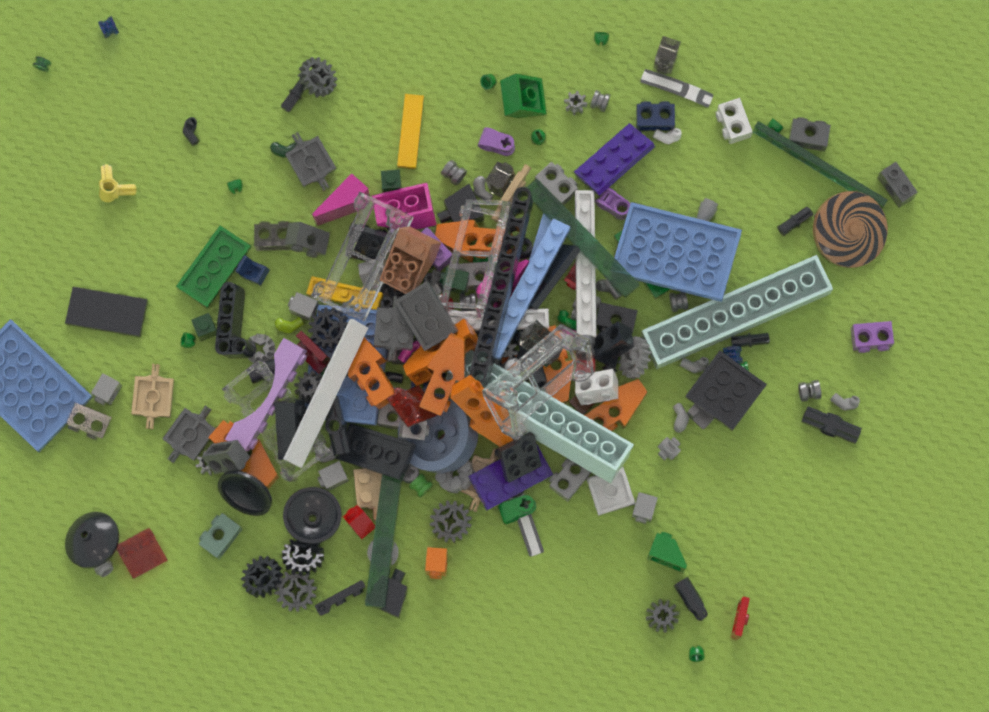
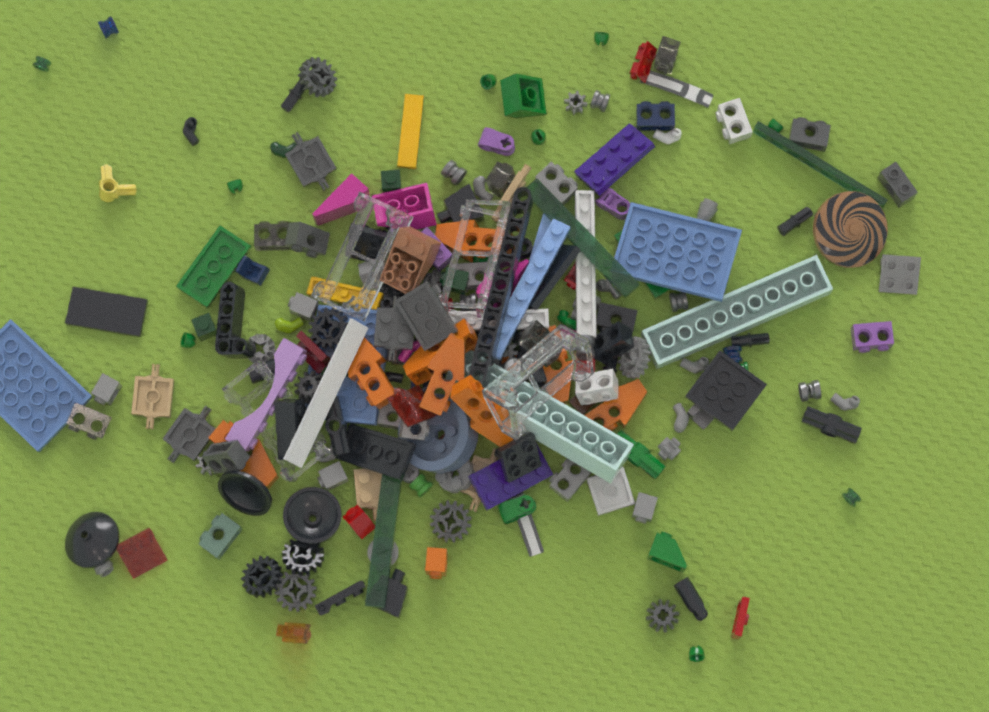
(294, 632): none -> clear orange hips
(641, 457): none -> green piece
(646, 55): none -> red hinge
(851, 497): none -> clear green bush
(899, 274): none -> light grey hinge

